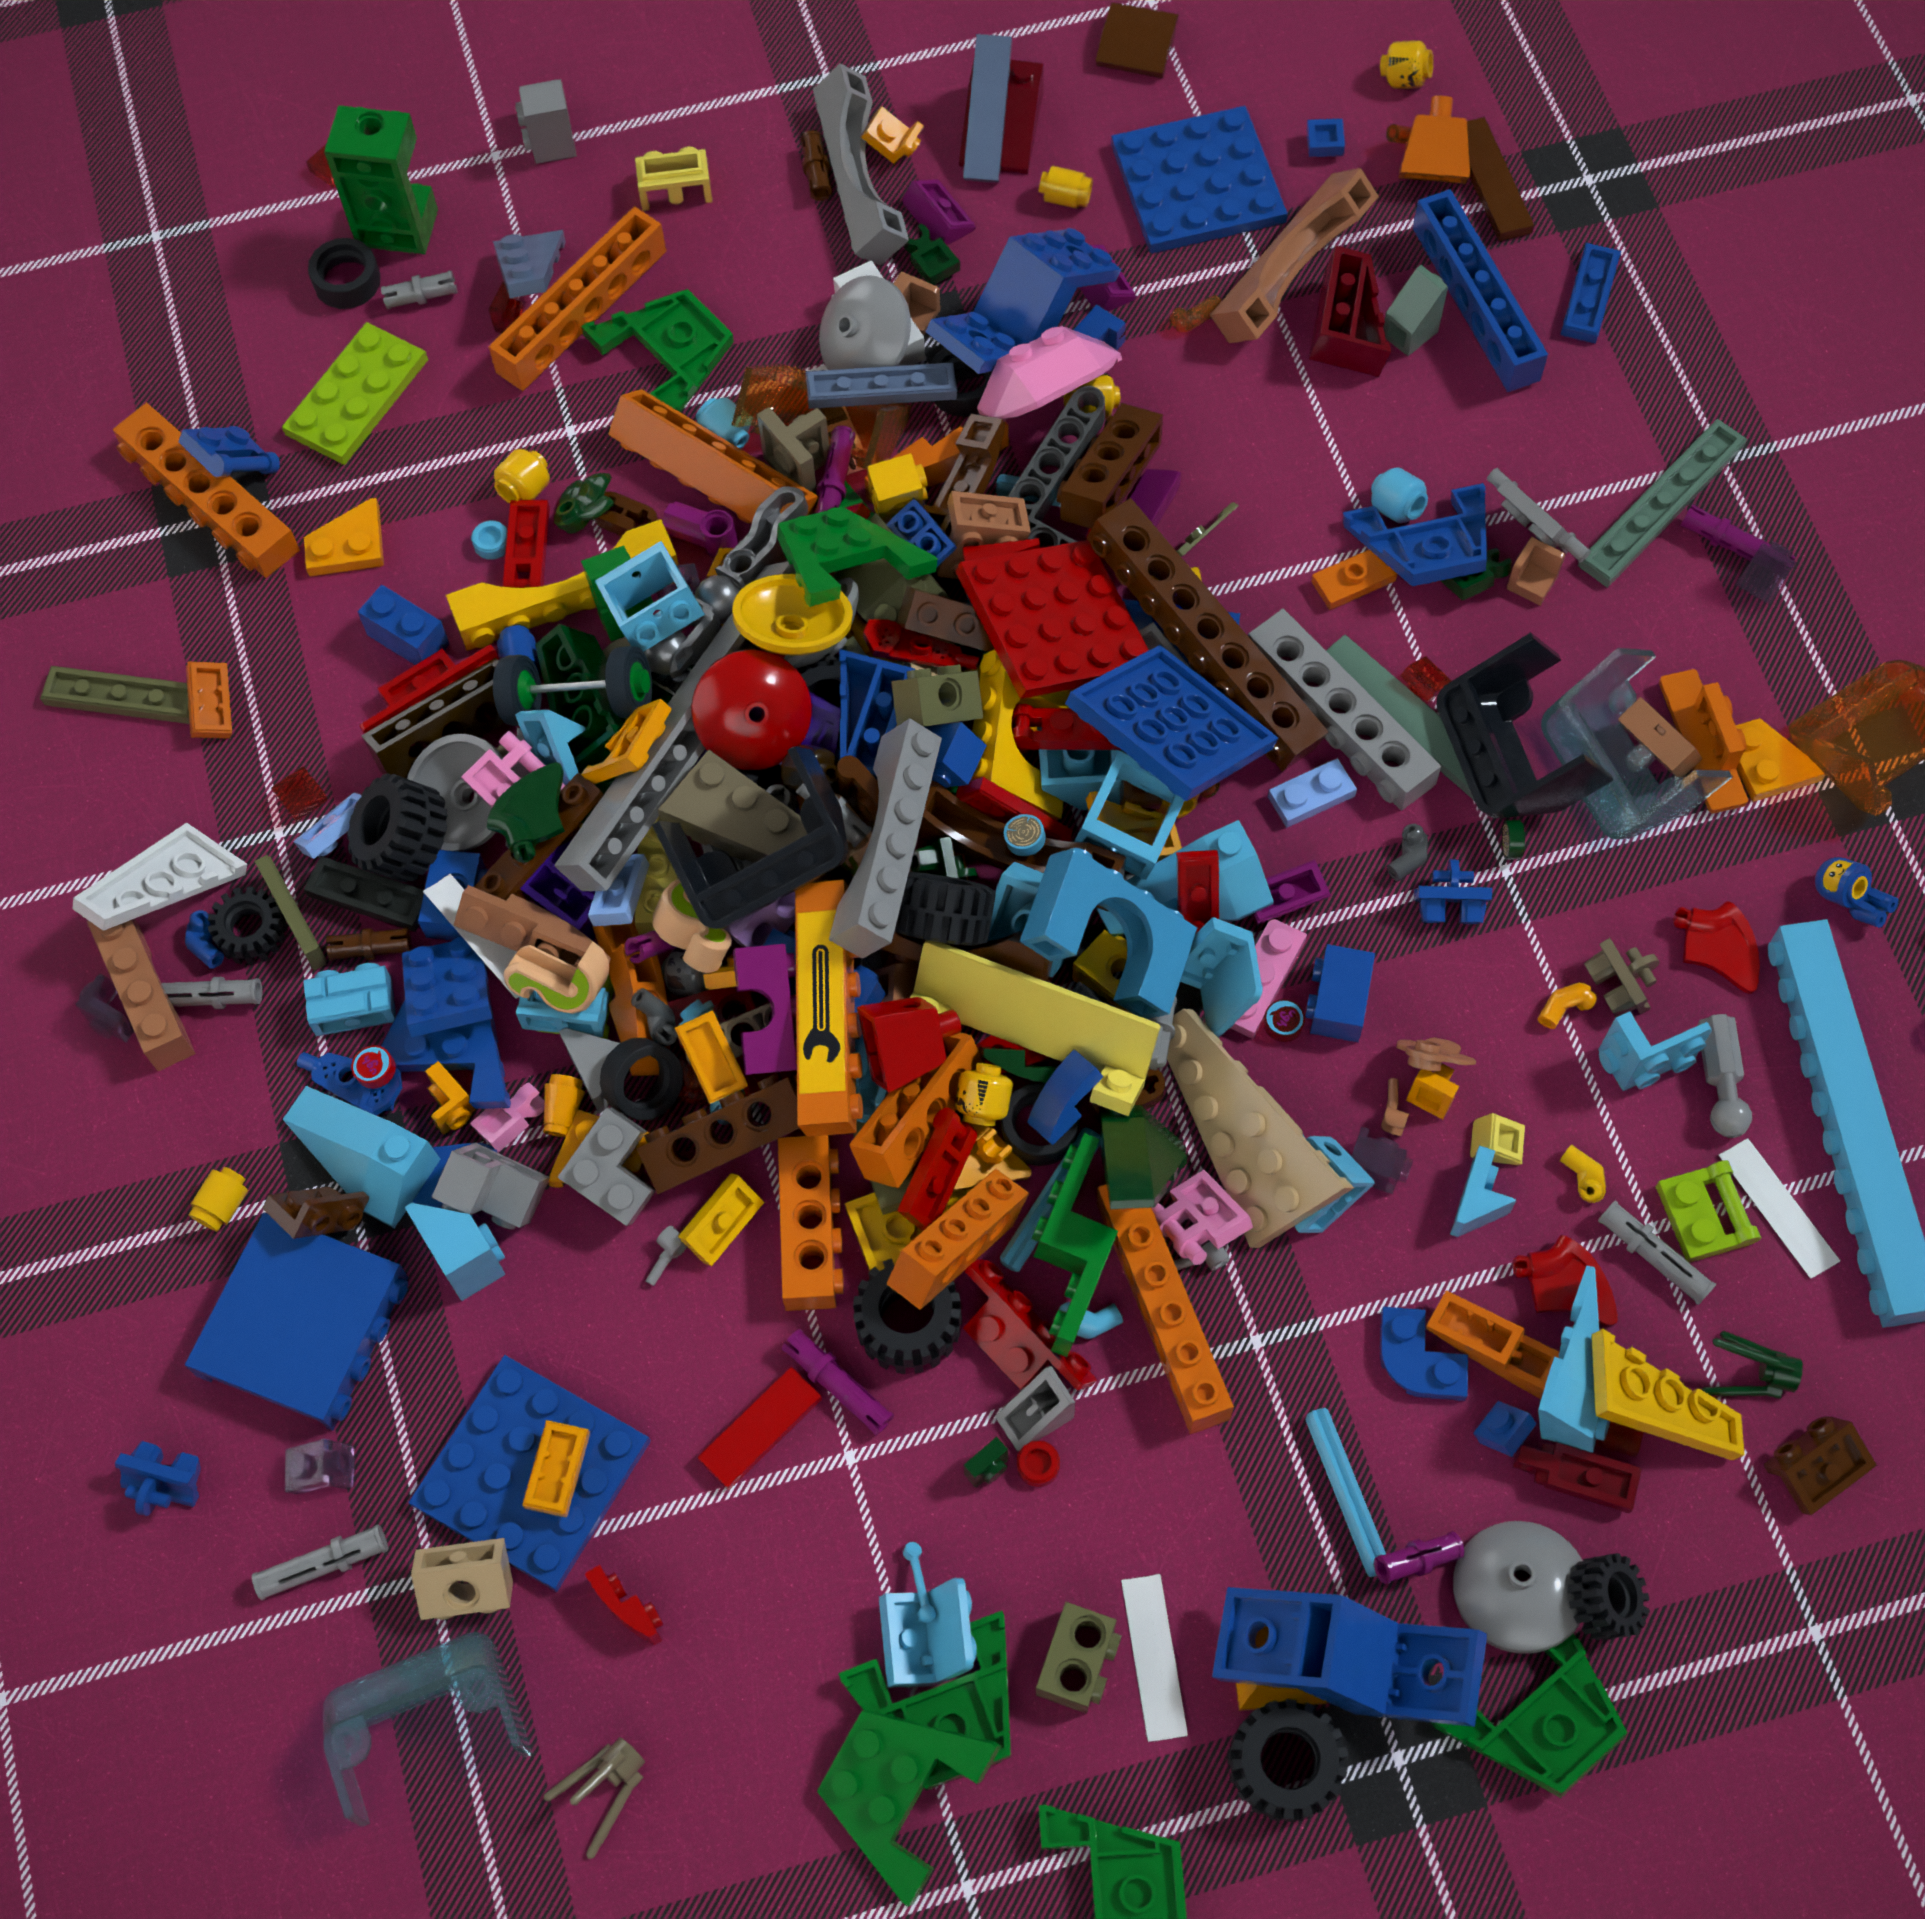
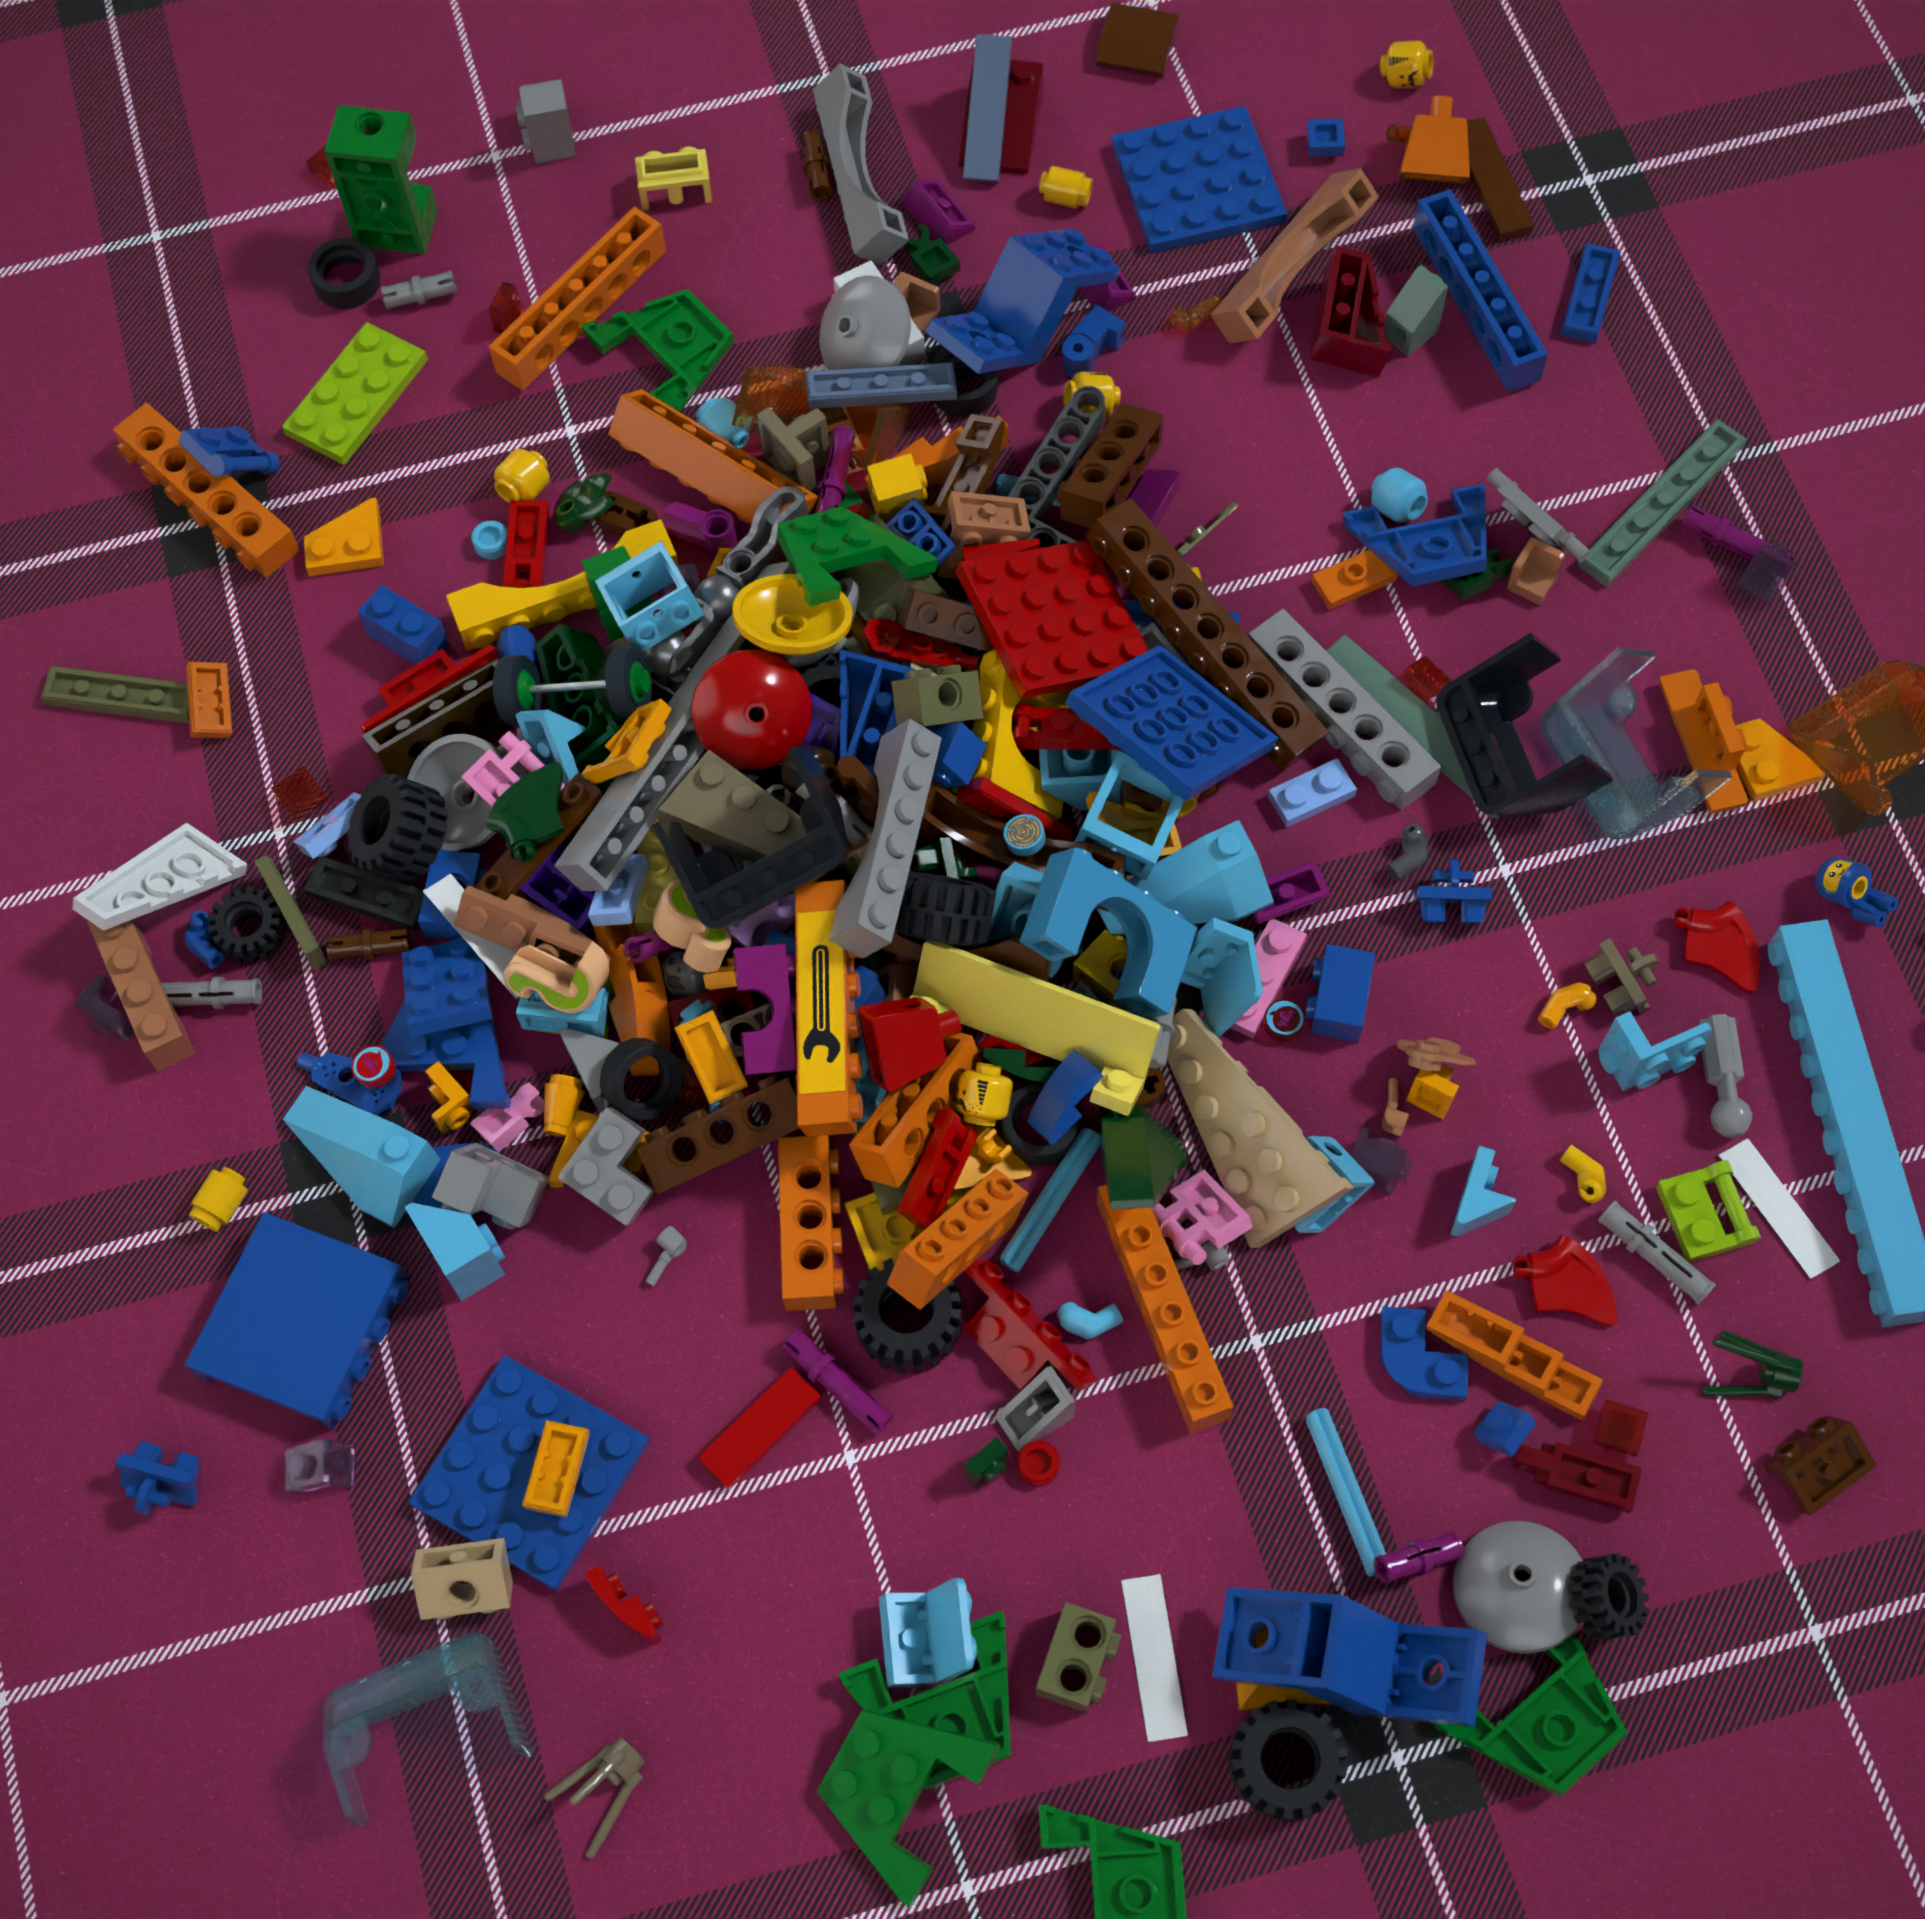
(316, 1211): reddish brown bracket -> none
(335, 1556): light grey pin -> none
(349, 999): medium azure brick -> none
(528, 261): sand blue wing -> none
(659, 1017): dark grey arm -> none
(721, 1219): yellow plate -> none
(891, 136): light orange bracket -> none
(912, 1553): medium azure hinge -> none
(1044, 371): bright pink wedge -> none
(1073, 1244): green bracket -> none
(1198, 886): red tile -> none
(1499, 1135): light yellow slope -> none
(1513, 839): dark green tile -> none
(1568, 1396): medium azure wedge -> none
(1656, 741): nougat piece -> none
(1658, 1402): yellow wing -> none

